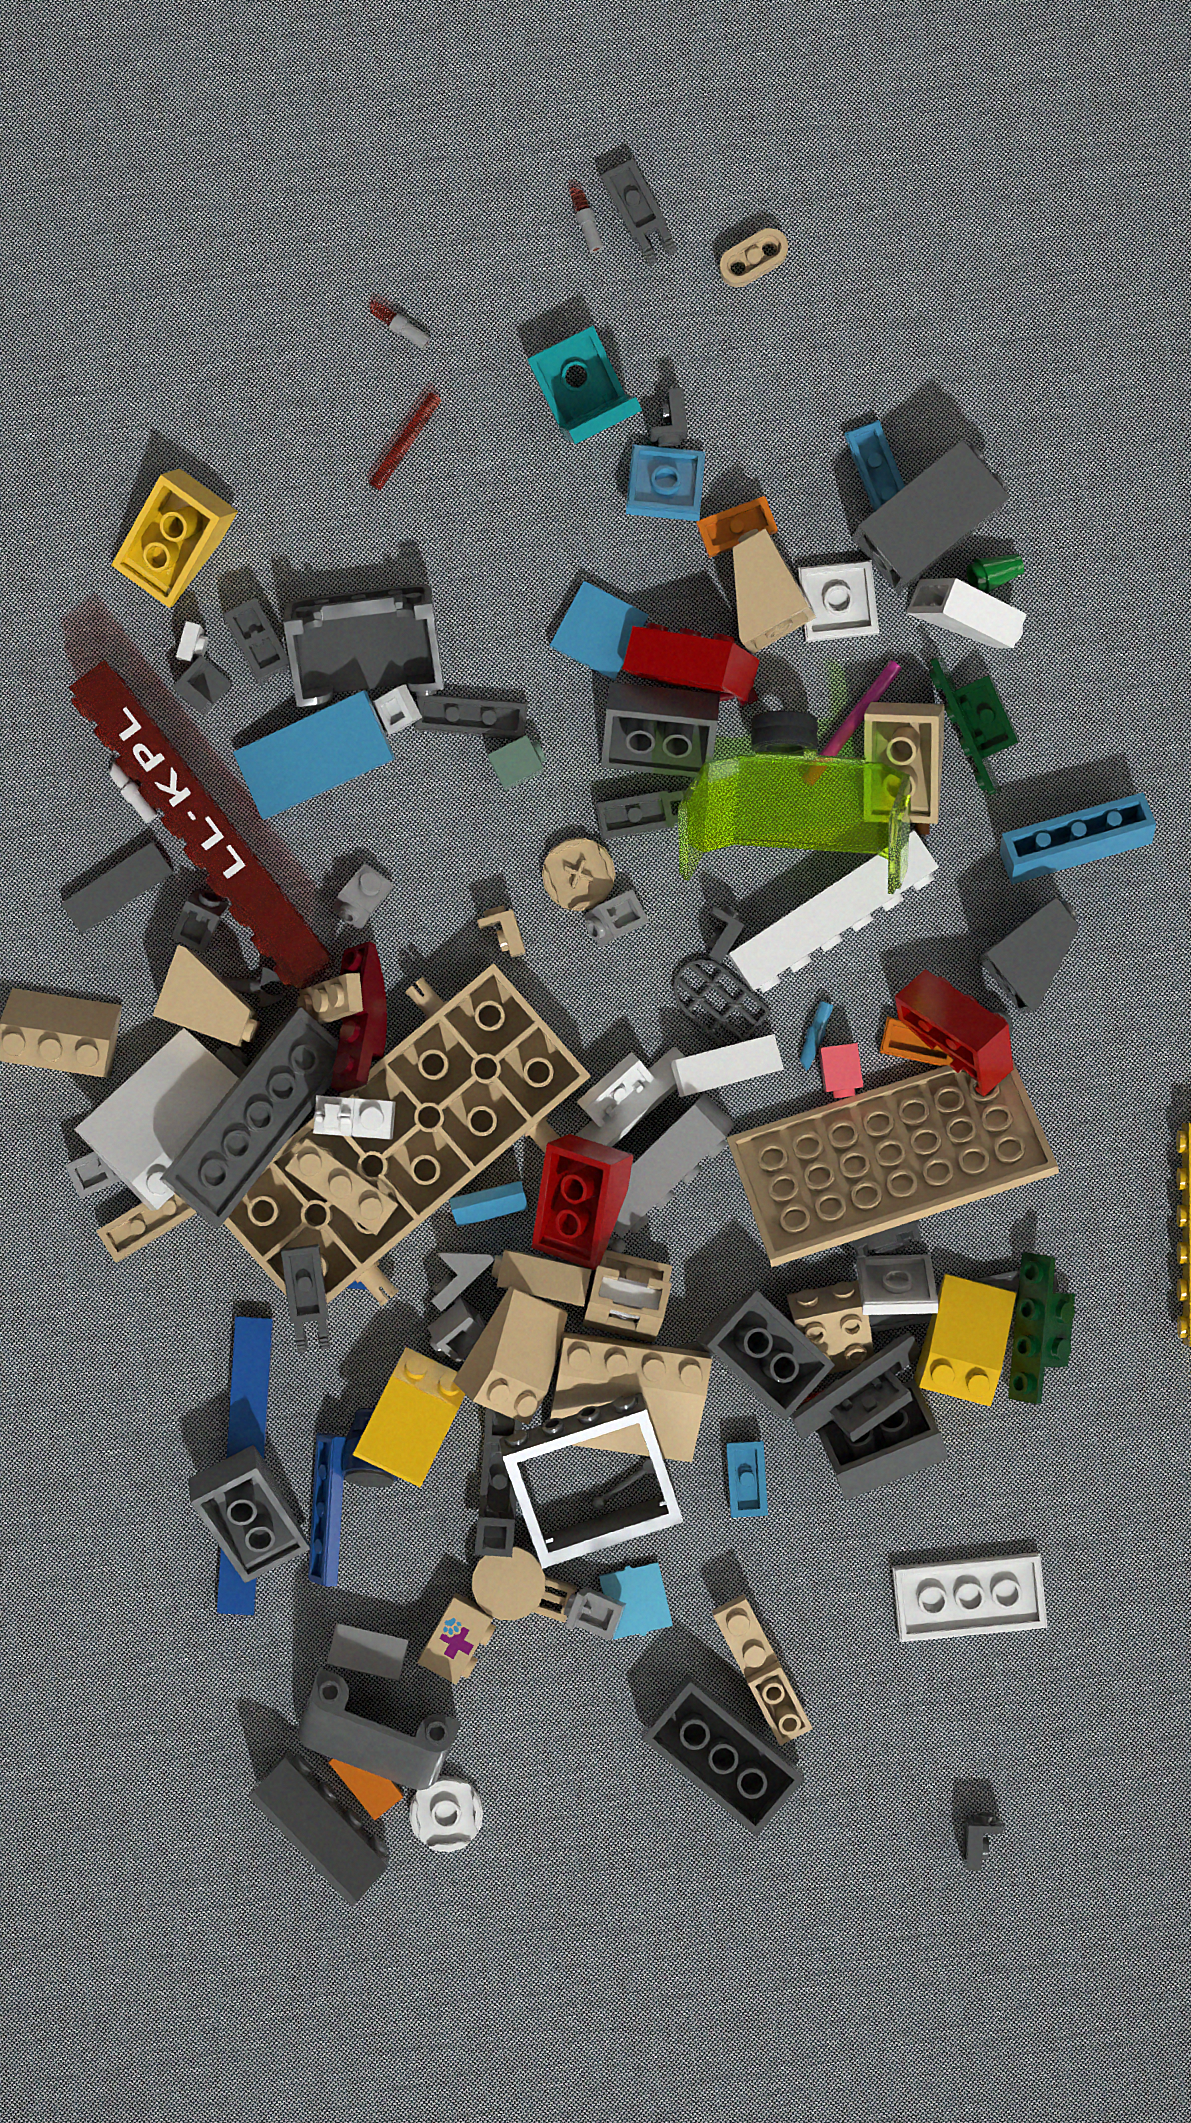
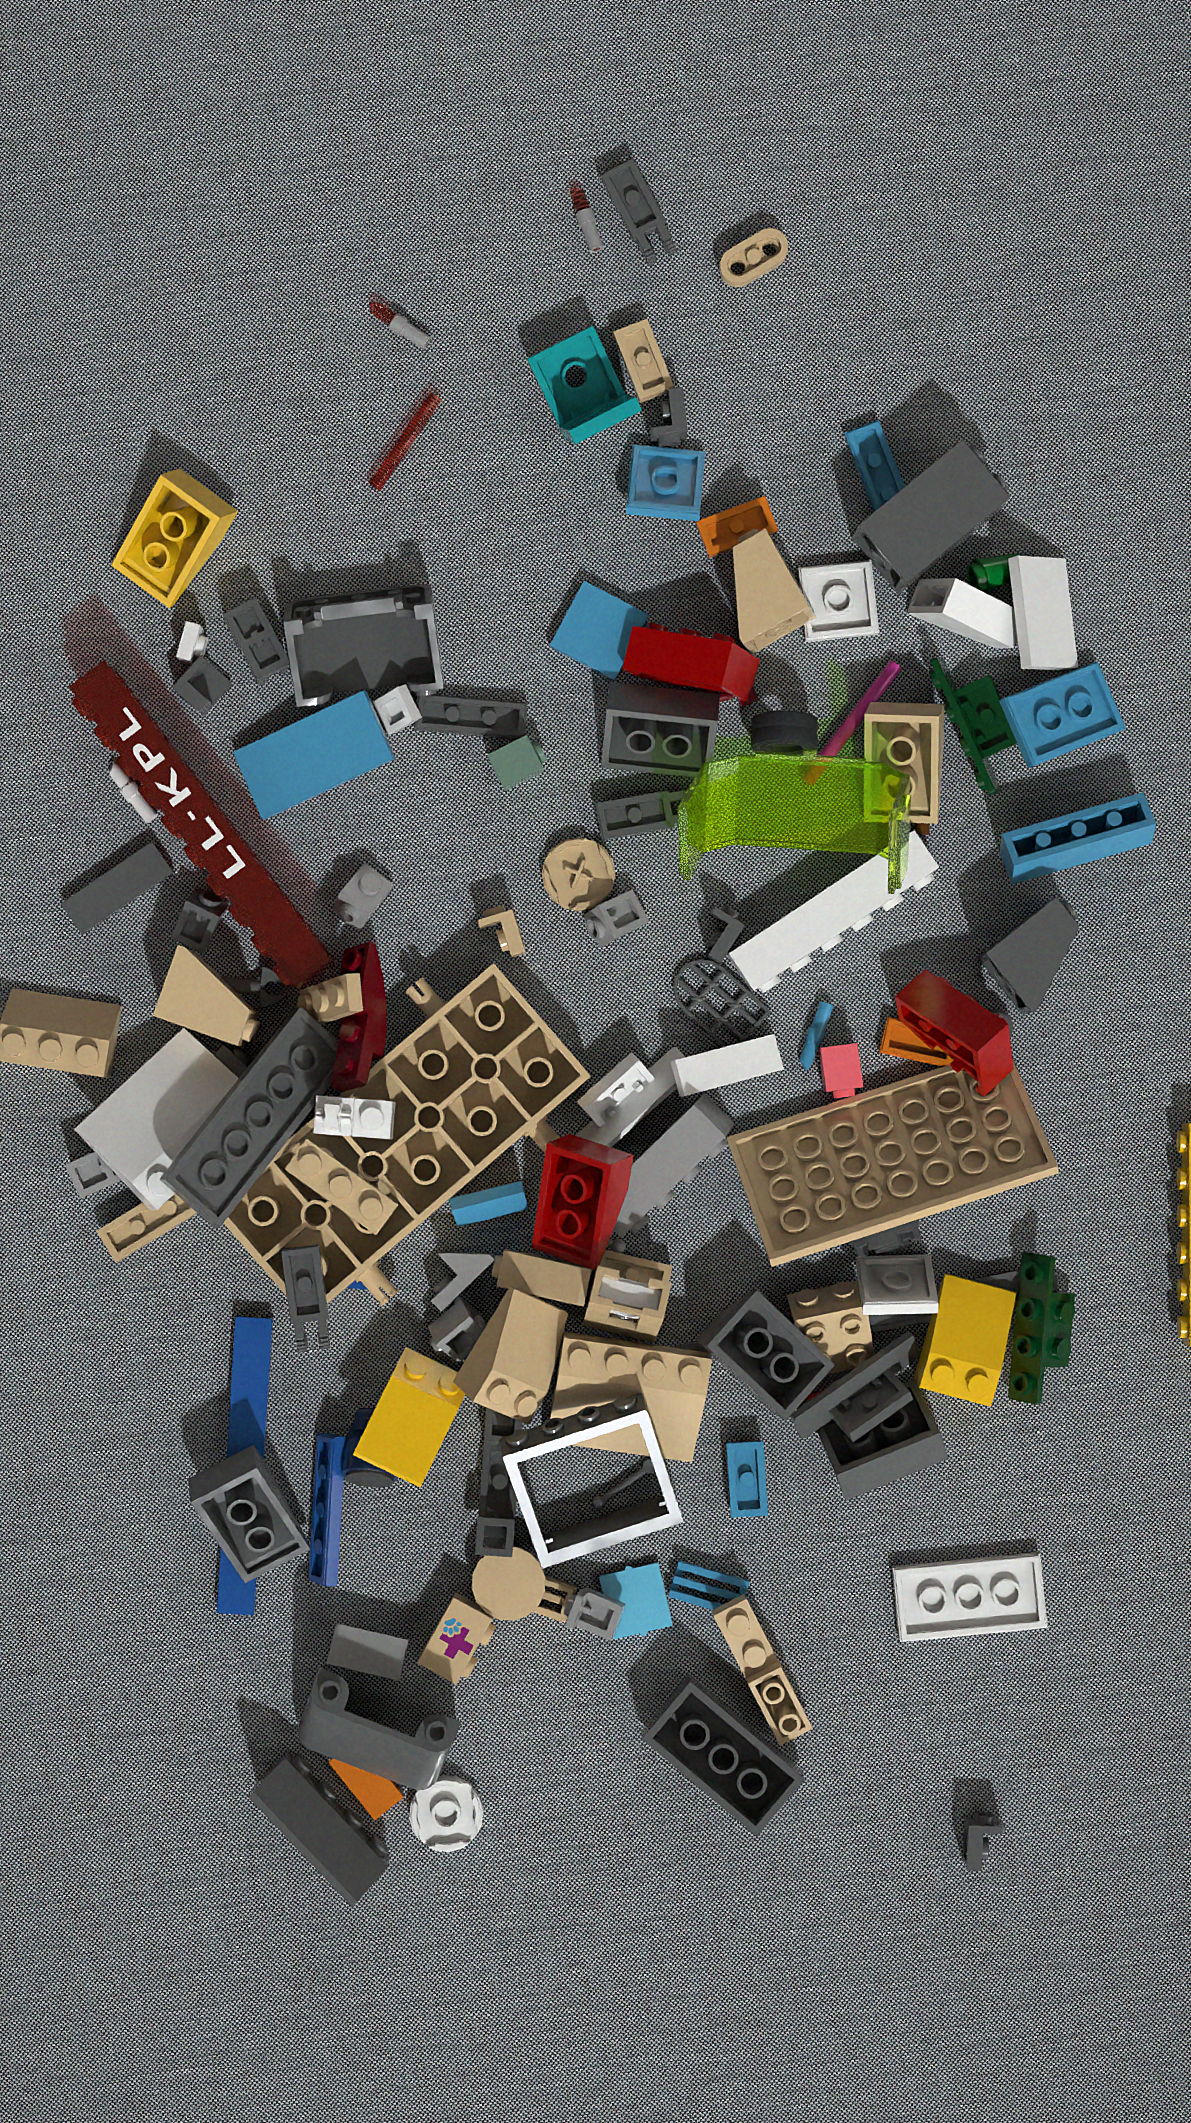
(643, 360): none -> tan plate
(706, 1572): none -> dark azure tile
(1043, 613): none -> white tile
(1062, 714): none -> dark azure tile

